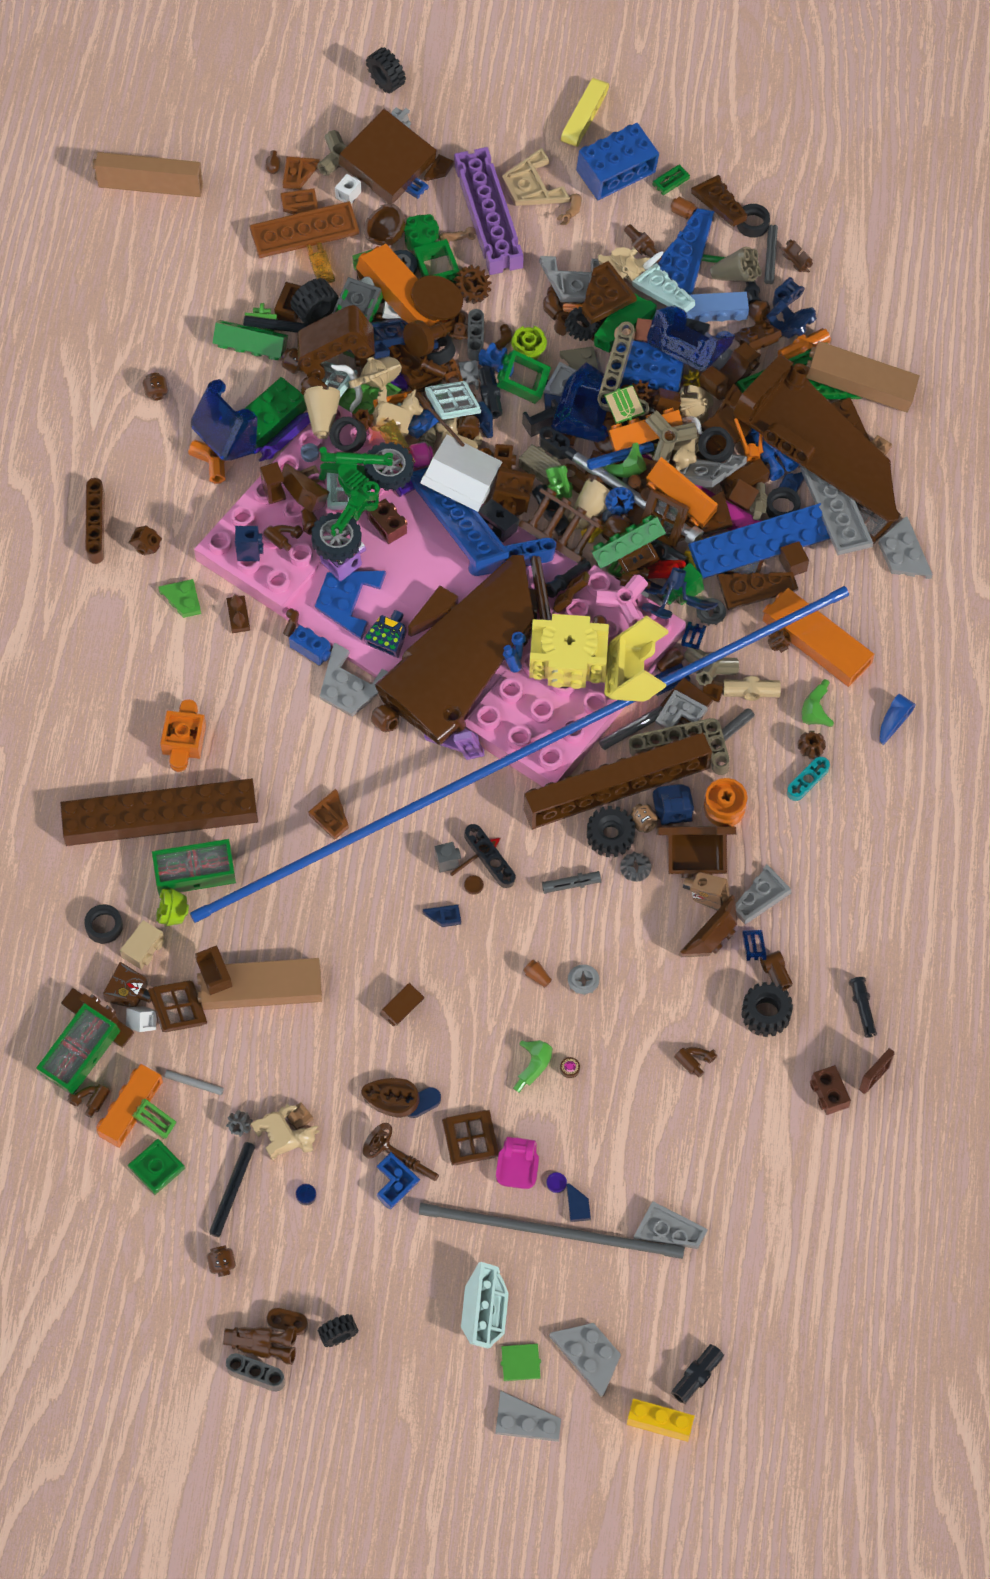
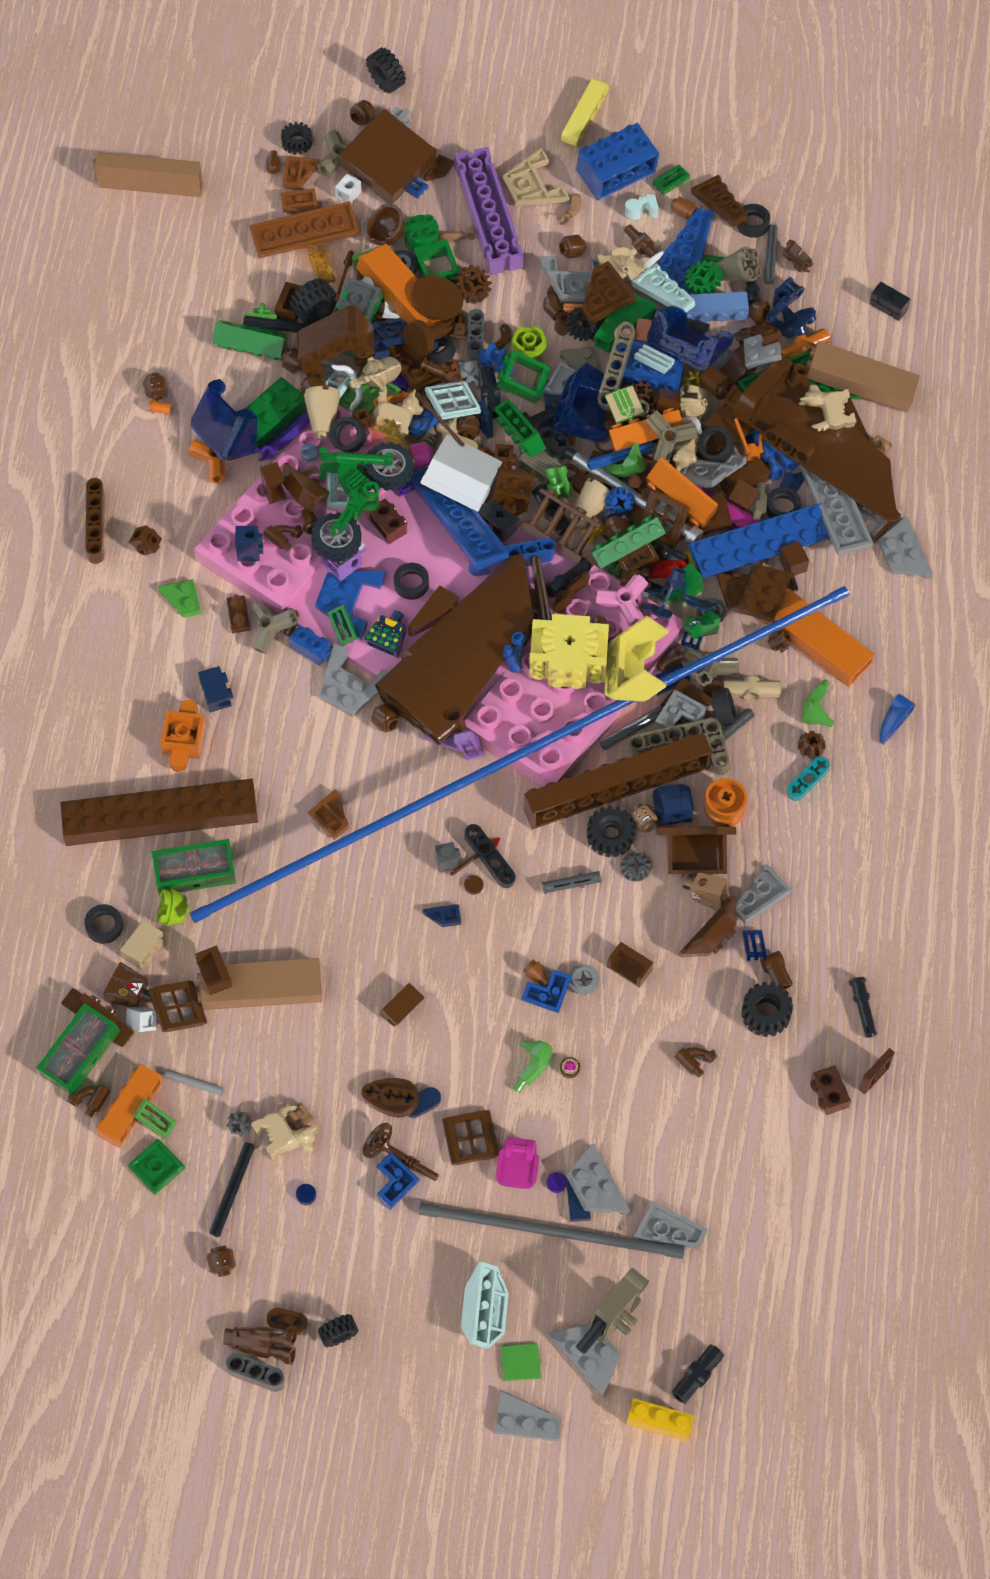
(160, 407): none -> orange pin
(214, 688): none -> dark blue brick
(270, 625): none -> dark tan piece
(296, 130): none -> black tyre
(347, 262): none -> reddish brown piece
(349, 639): none -> green tile
(362, 112): none -> reddish brown head
(411, 568): none -> black tyre
(519, 428): none -> green brick
(550, 997): none -> blue brick
(572, 246): none -> reddish brown head
(595, 1184): none -> light grey wing
(614, 1310): none -> dark tan piece
(630, 964): none -> reddish brown panel
(635, 207): none -> light aqua leg
(657, 359): none -> light aqua tile
(702, 625): none -> green leg
(703, 277): none -> green gear
(724, 706): none -> black tyre
(759, 355): none -> light grey plate
(764, 593): none -> reddish brown plate
(832, 408): none -> tan animal
(890, 301): none -> black brick

